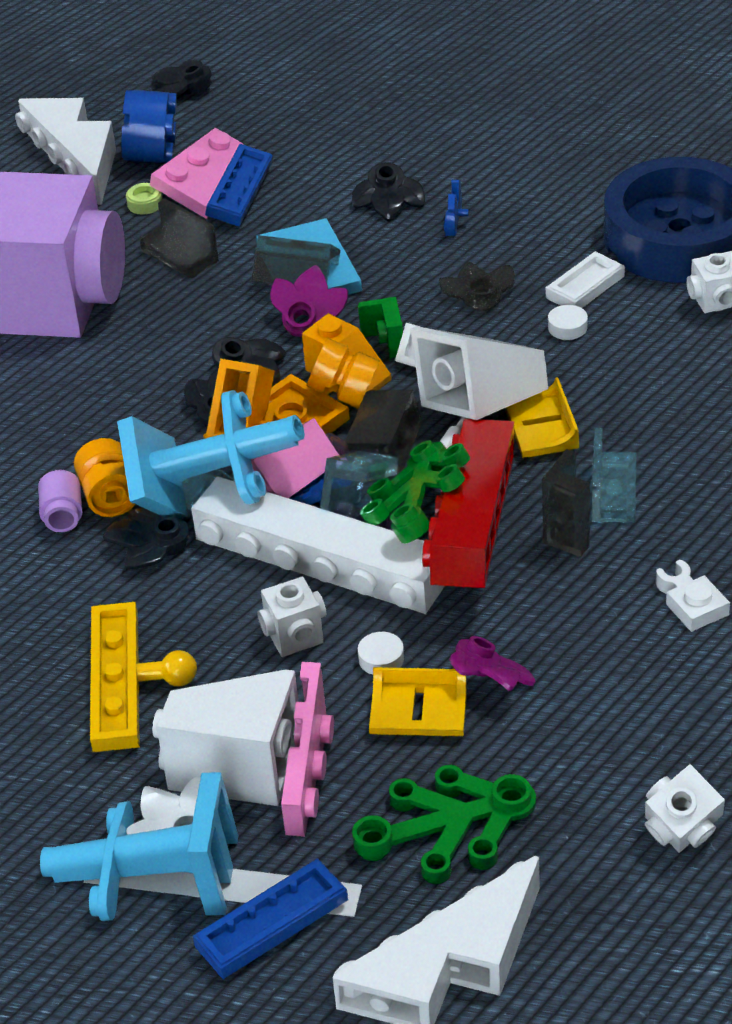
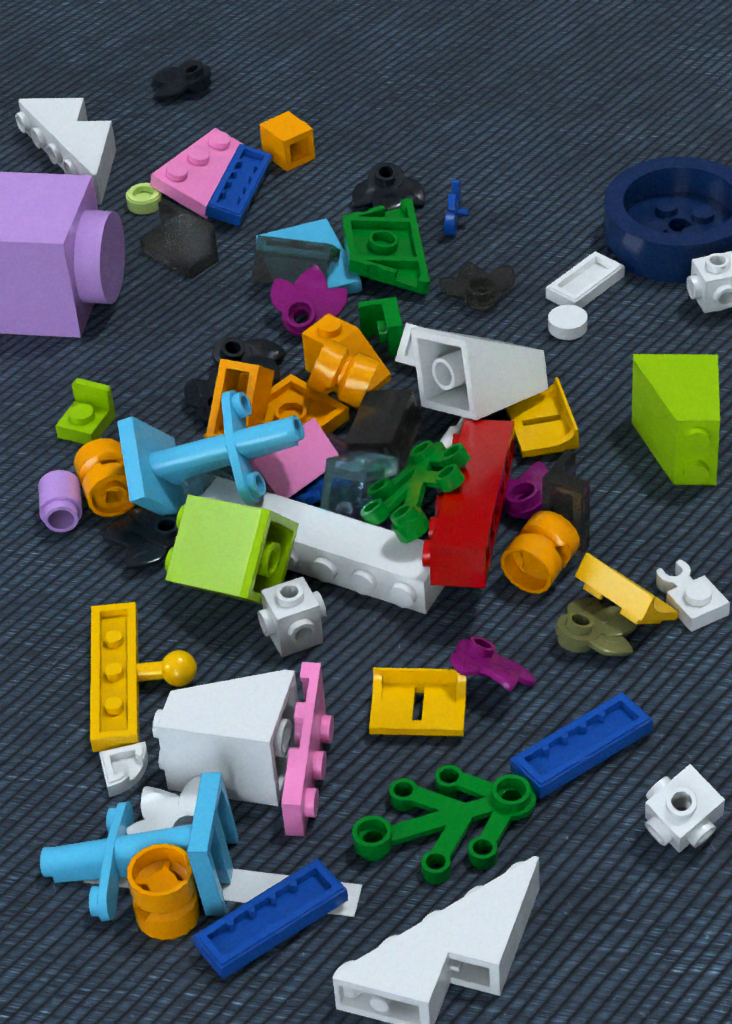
(88, 414): none -> lime bracket
(124, 767): none -> white tile
(149, 126): blue brick -> none
(163, 891): none -> light orange wheel
(230, 548): none -> lime slope
(288, 140): none -> light orange brick
(380, 650): white tile -> none
(386, 246): none -> green wing
(525, 494): none -> magenta plate
(540, 552): none -> light orange wheel
(581, 744): none -> blue plate
(595, 627): none -> olive plate
(613, 483): clear light blue panel -> none
(635, 602): none -> yellow piece
(679, 413): none -> lime slope

